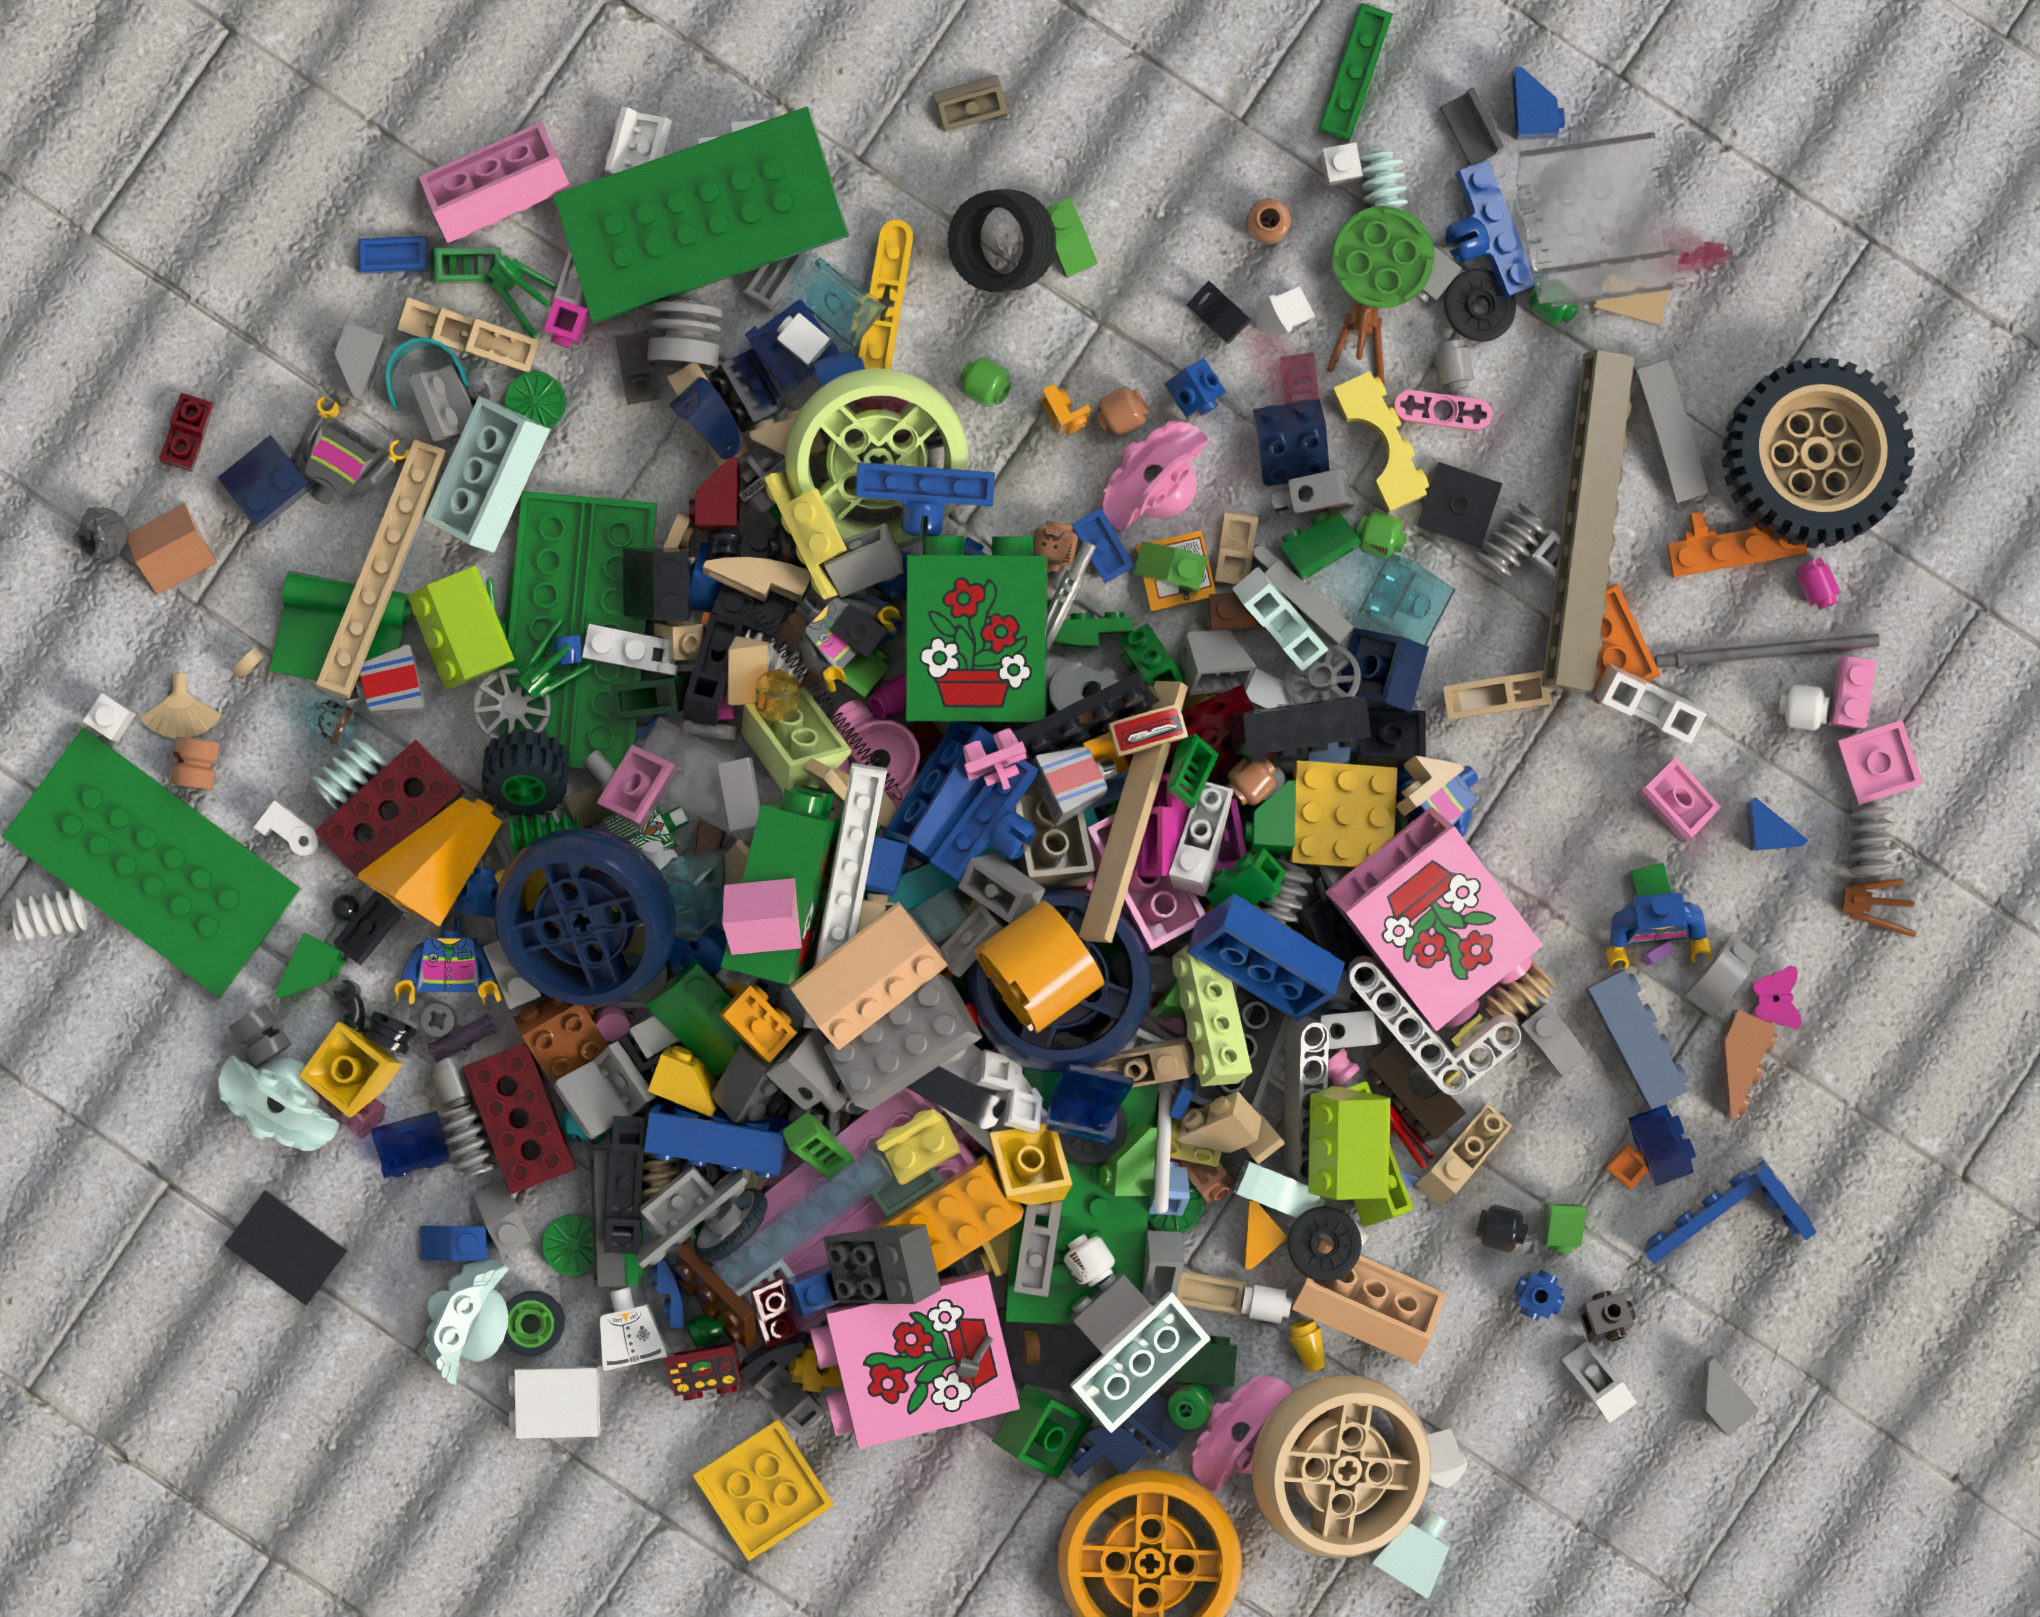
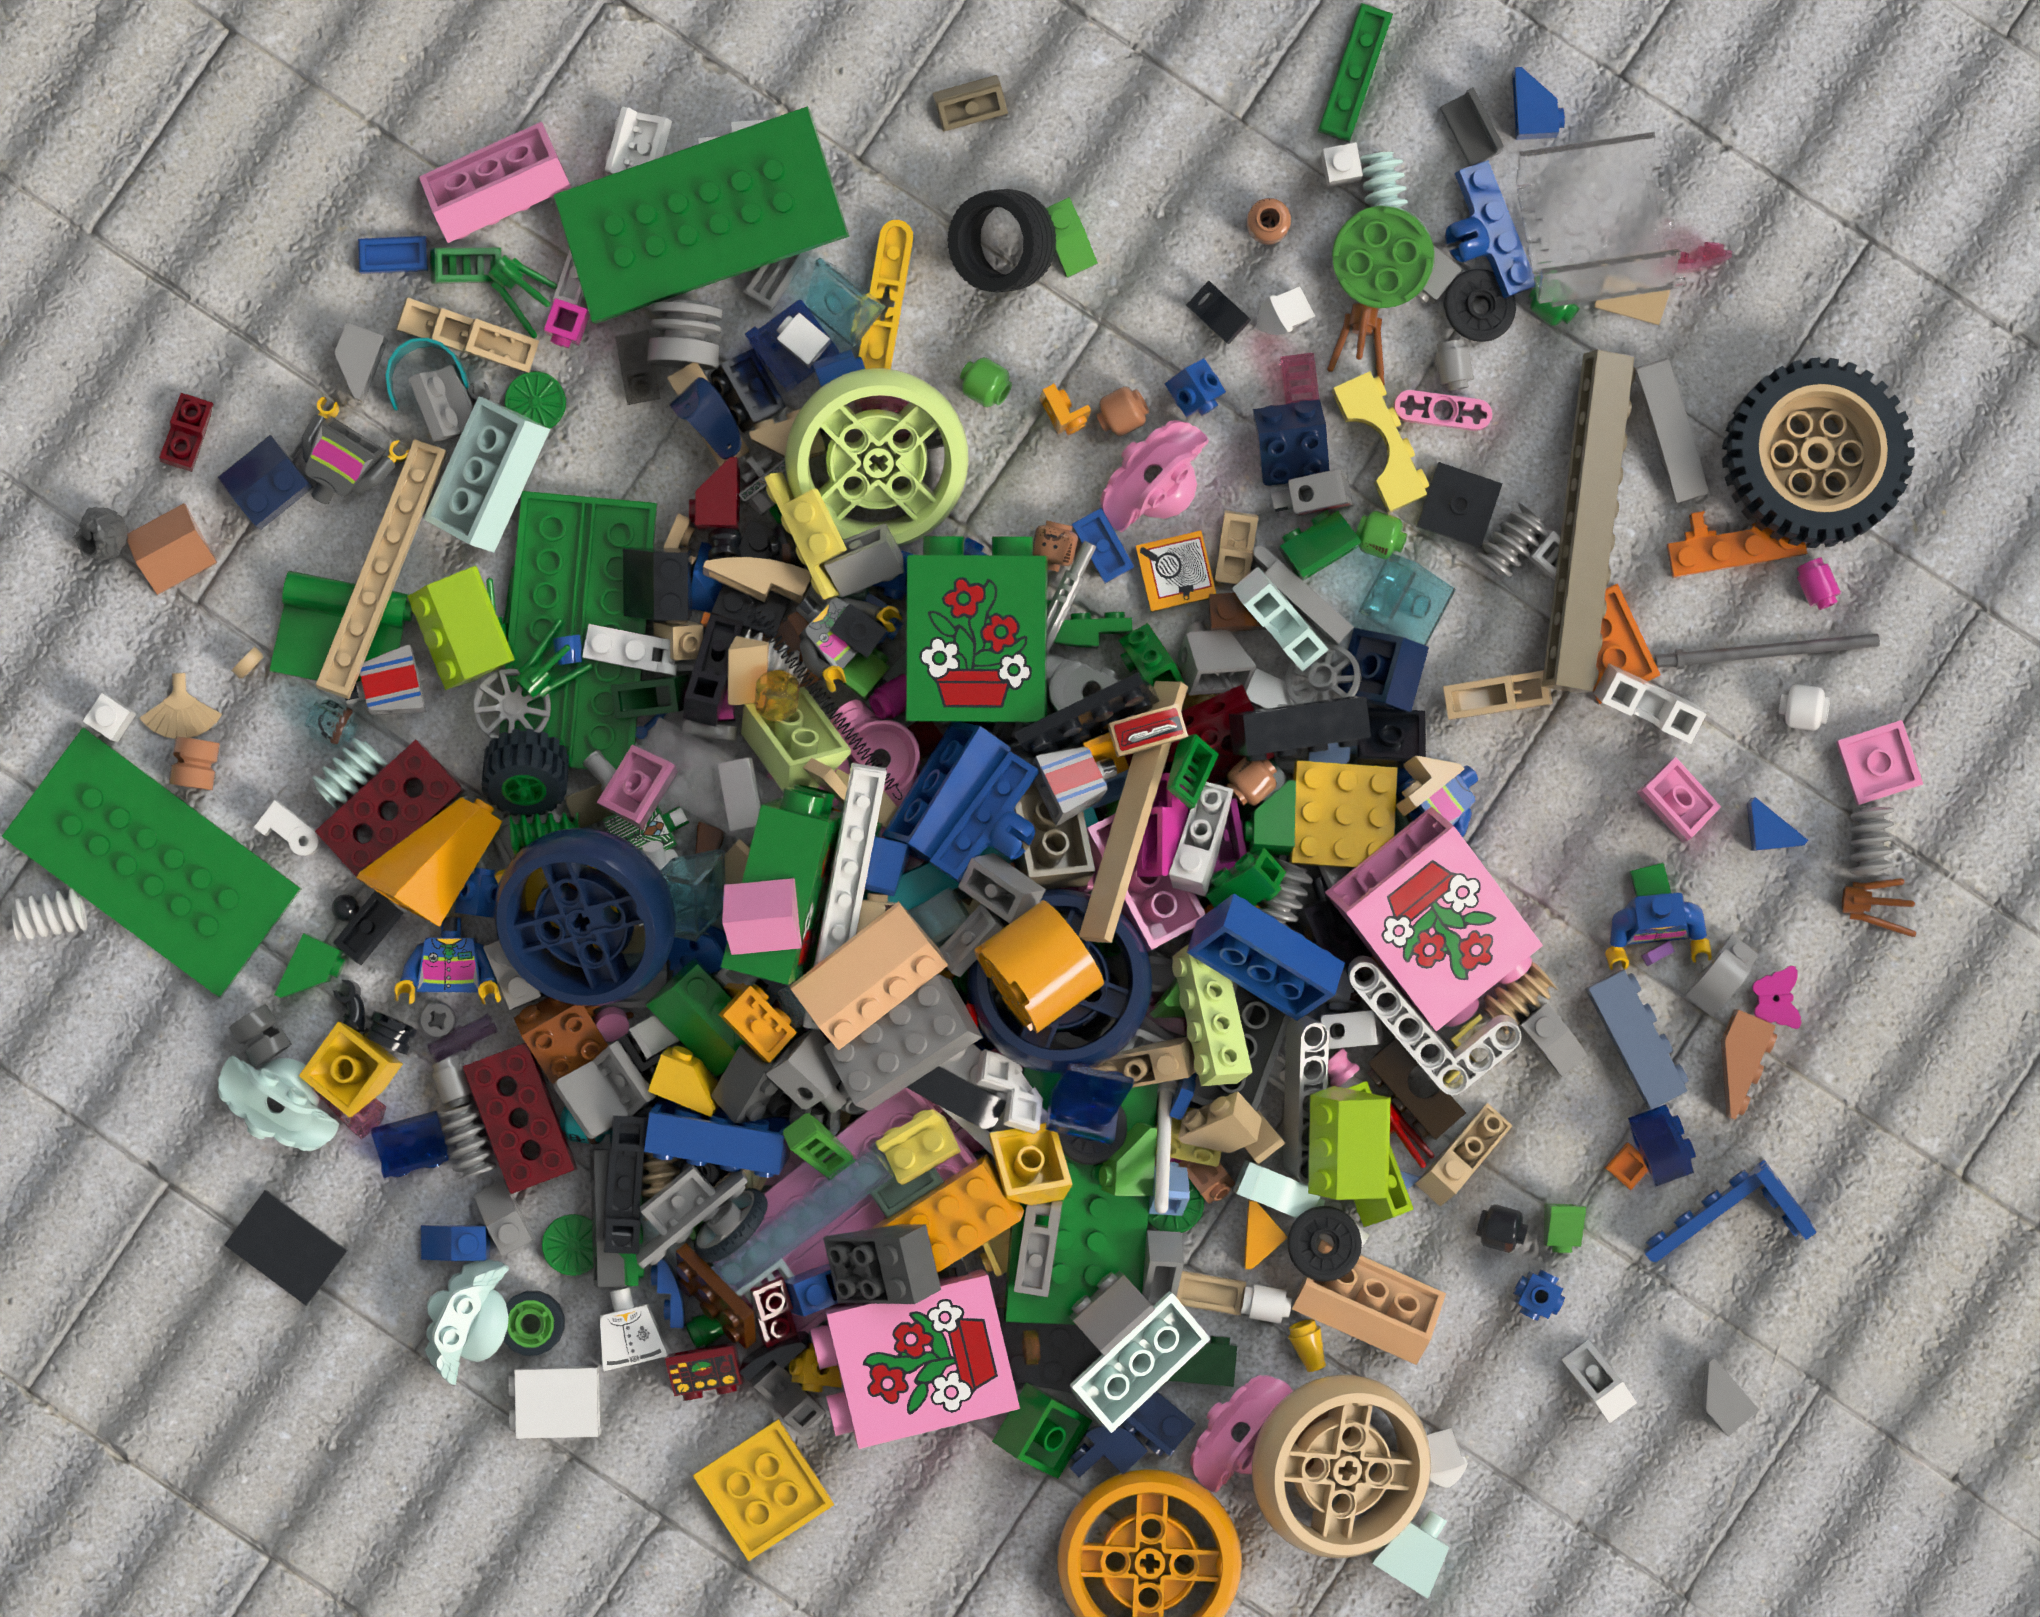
(924, 491): blue plate -> none
(969, 1368): dark grey hand -> none
(981, 764): bright pink hips -> none
(1089, 1260): white head -> none
(1171, 566): bright green slope -> none
(1188, 1396): green head -> none
(1607, 1317): brick -> none
(1852, 693): bright pink brick -> none

